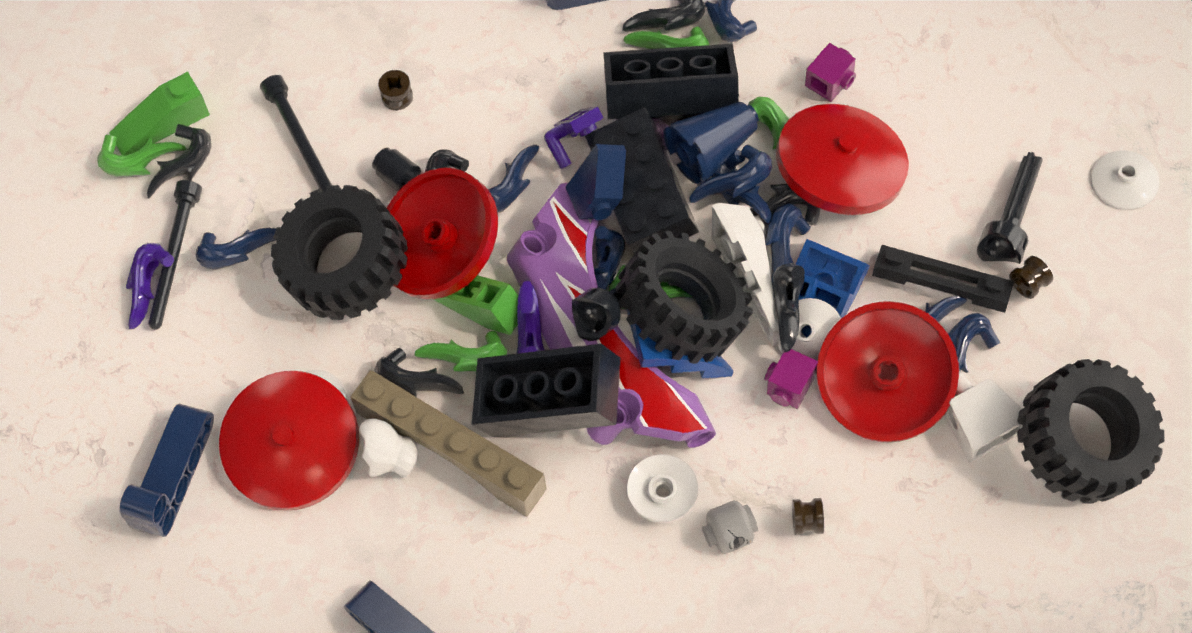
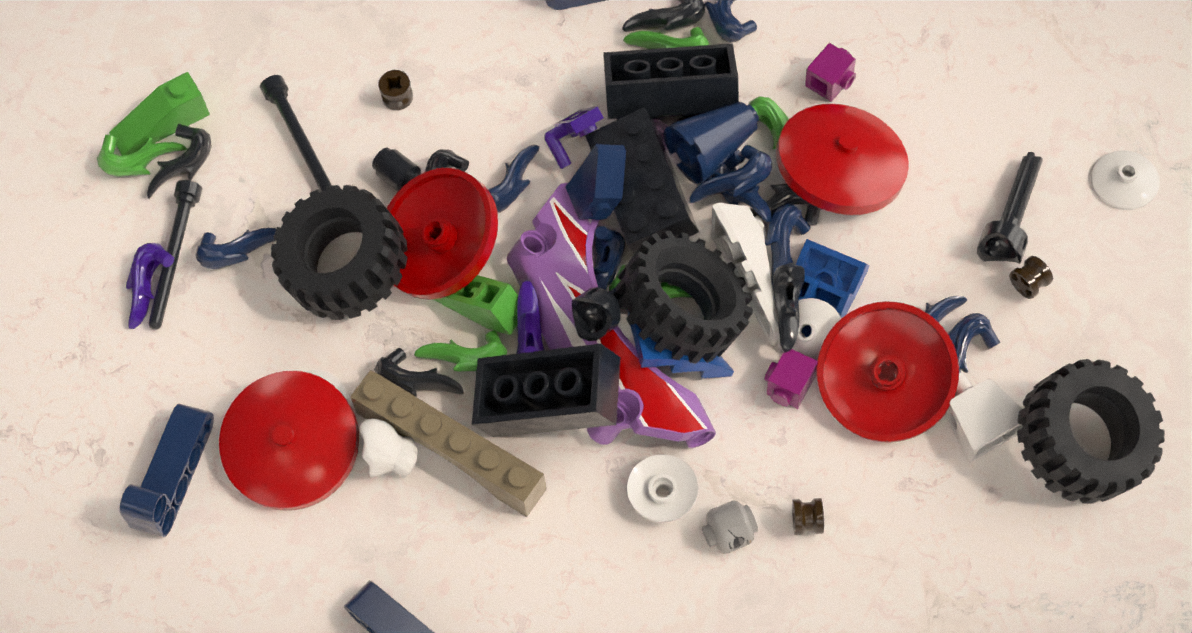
(990, 292): black container -> none

